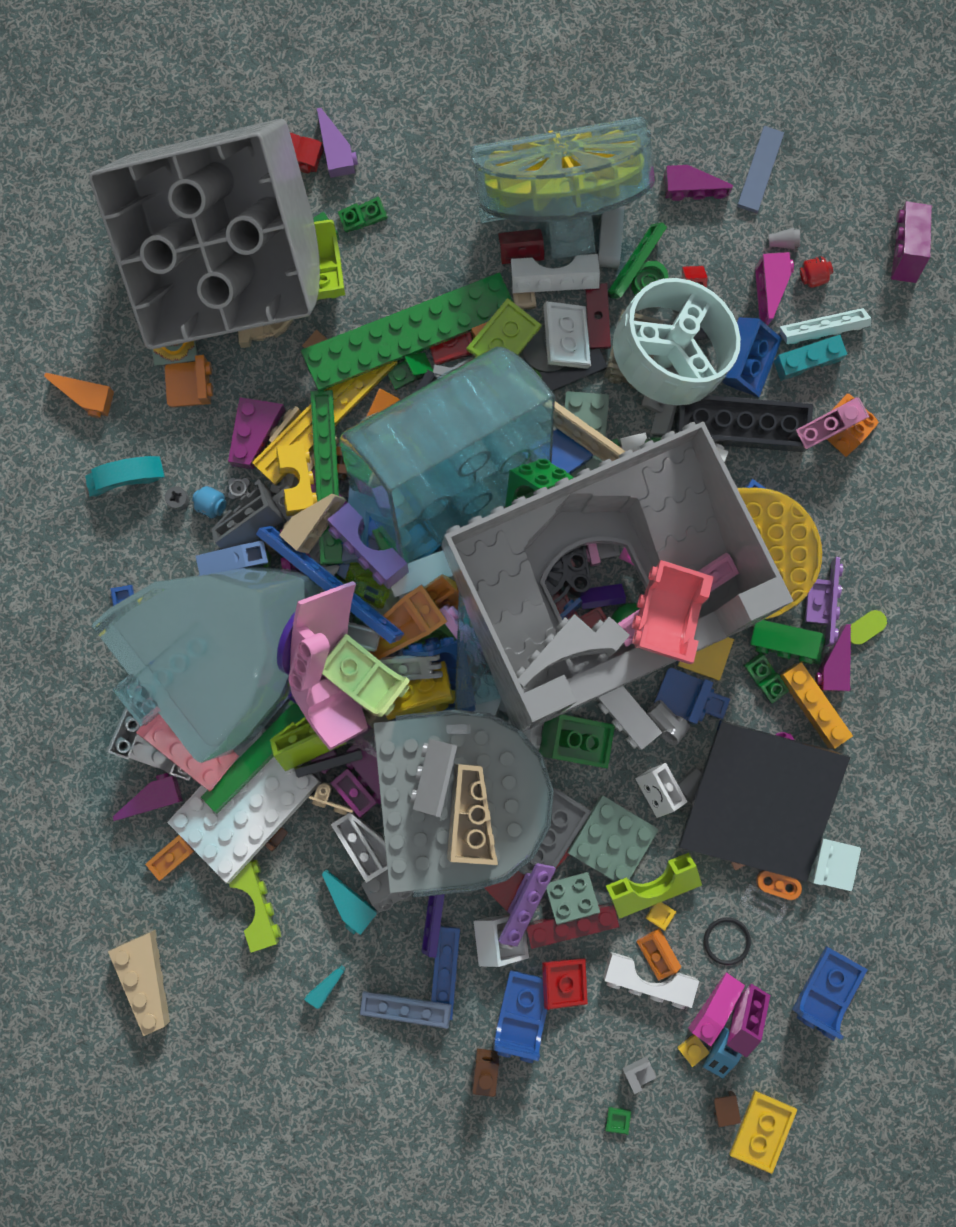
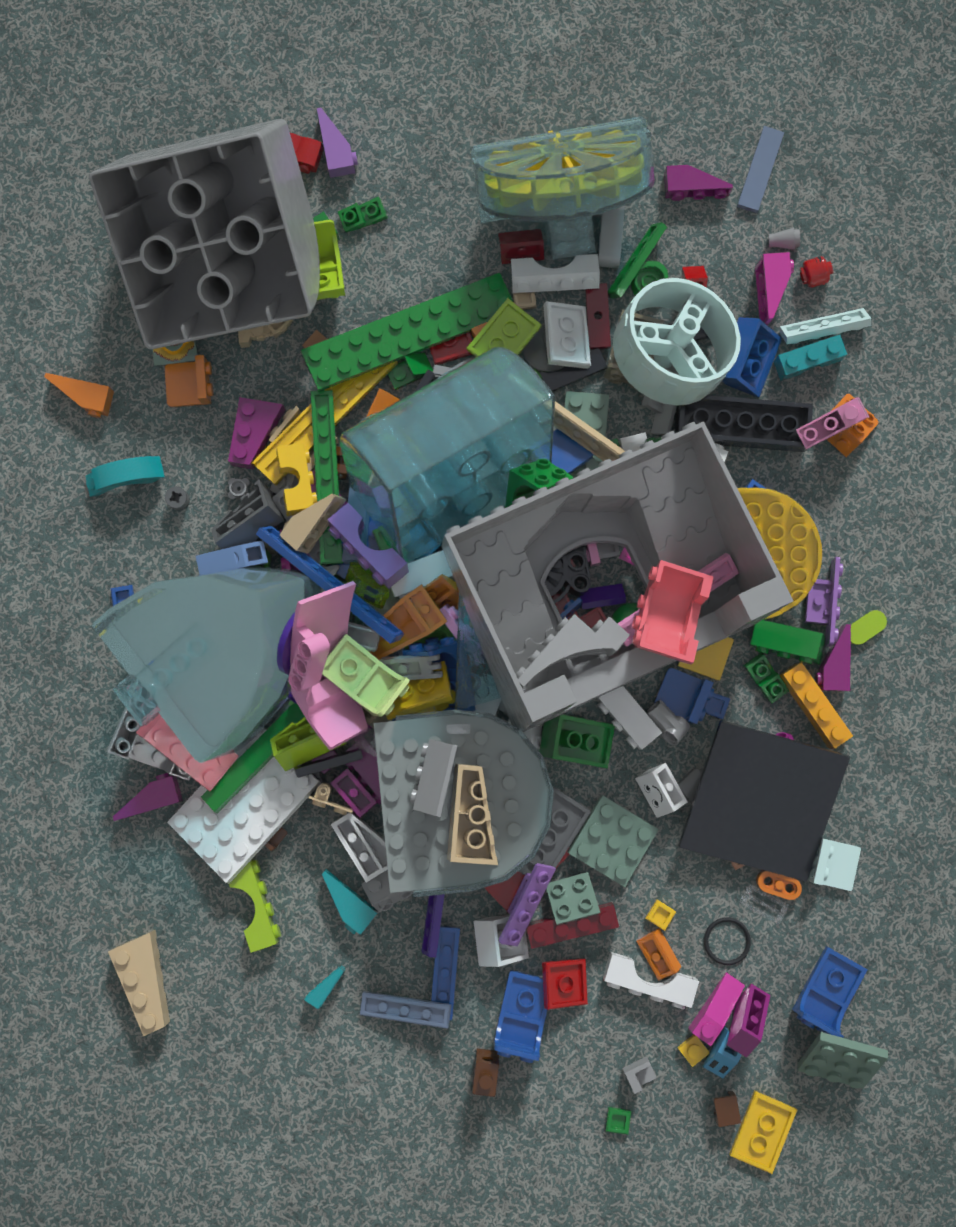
(169, 857): orange plate -> none
(209, 502): dark azure head -> none
(679, 877): lime arch -> none
(842, 1060): none -> sand green plate
(912, 241): magenta wedge -> none

